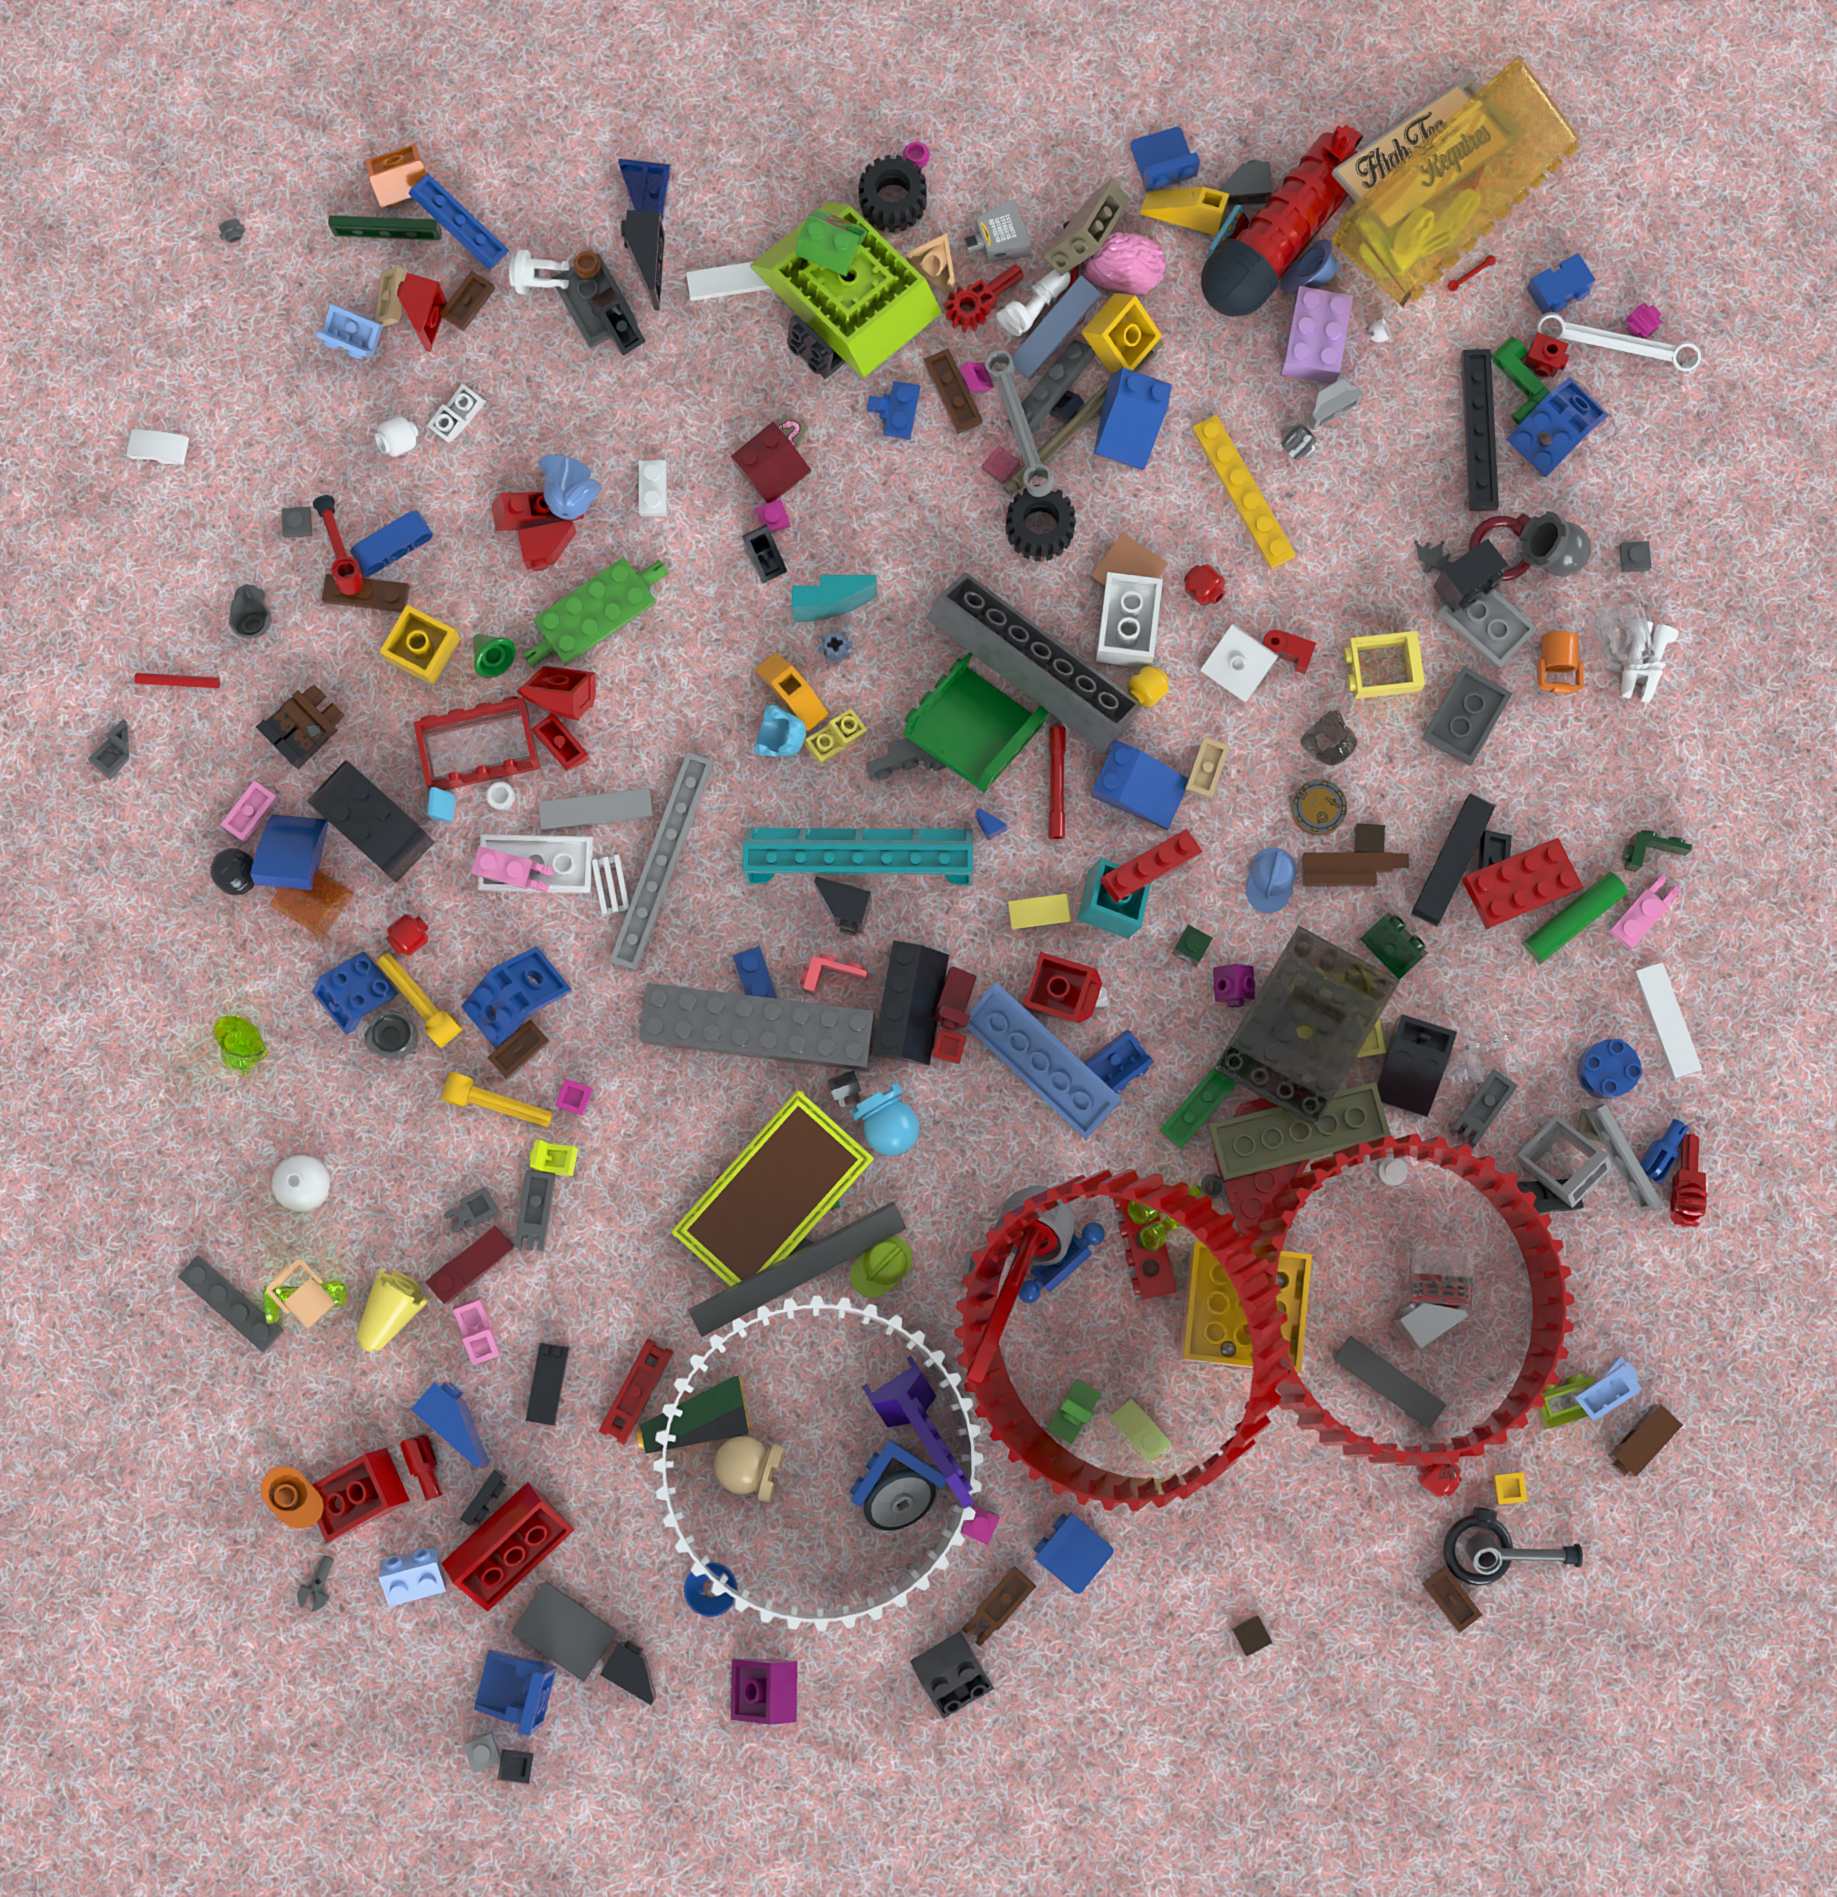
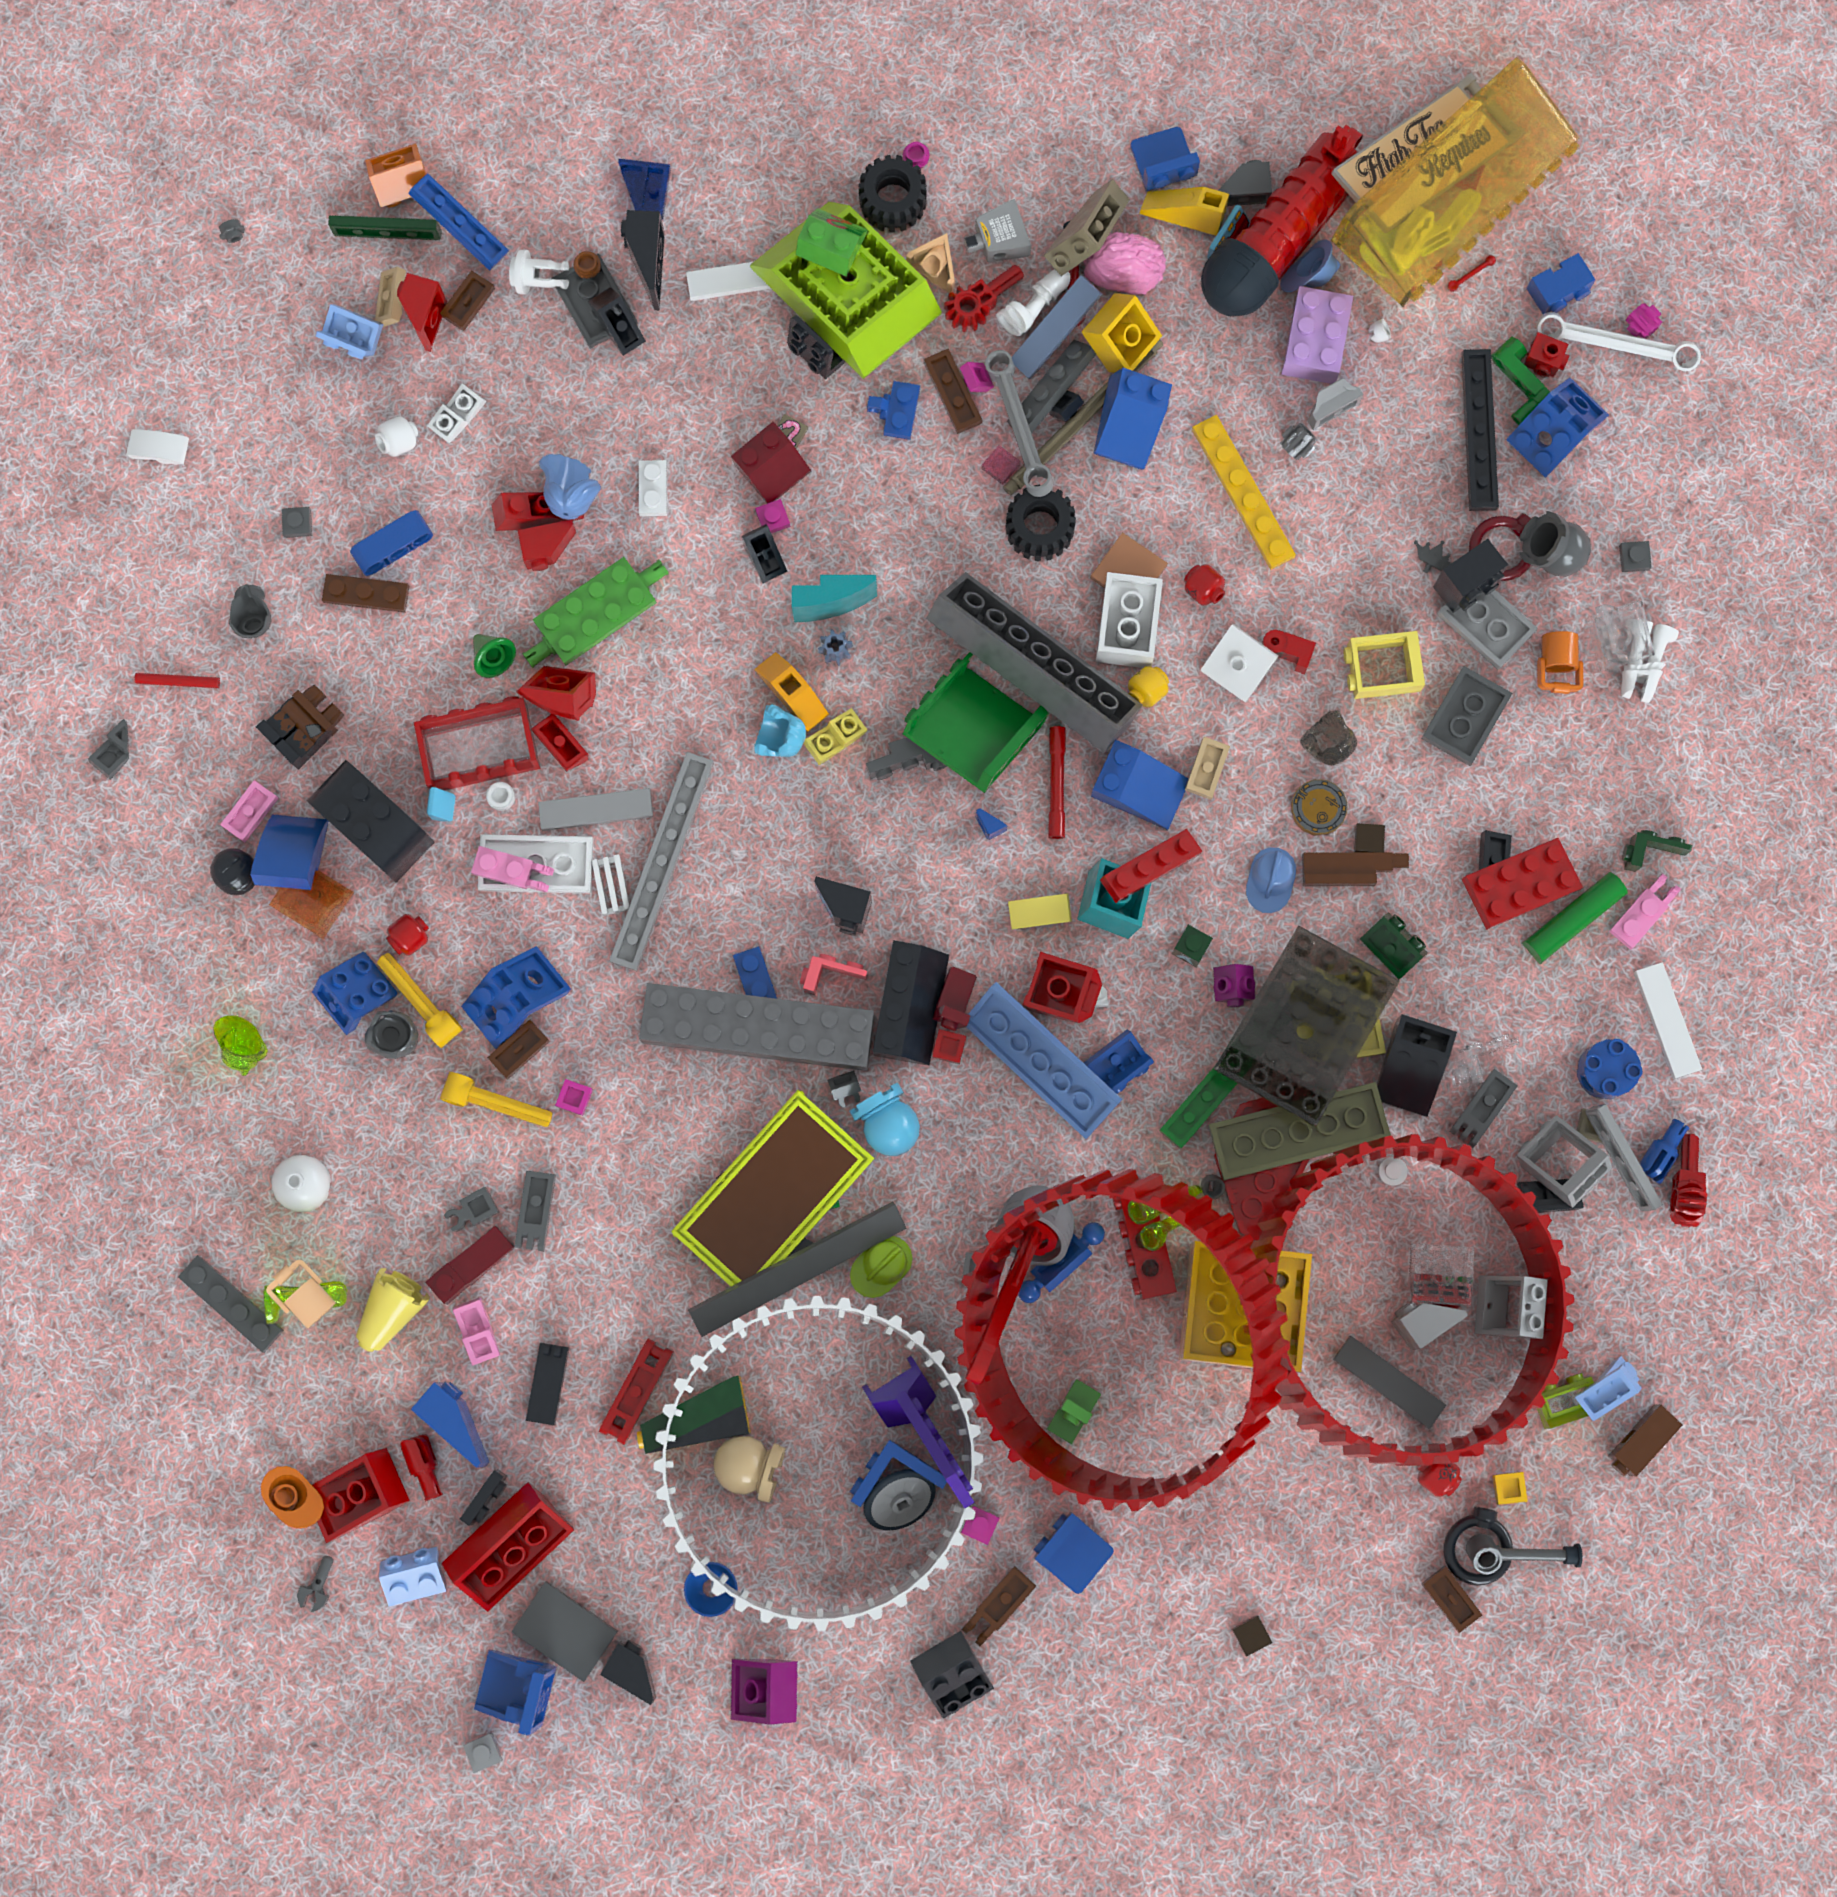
(343, 564): red piece -> none
(420, 645): yellow brick -> none
(515, 1766): black plate -> none
(553, 1158): neon yellow bracket -> none
(858, 852): teal window -> none
(1140, 1430): yellowish green slope -> none
(1453, 859): black beam -> none
(1495, 1291): none -> light grey window

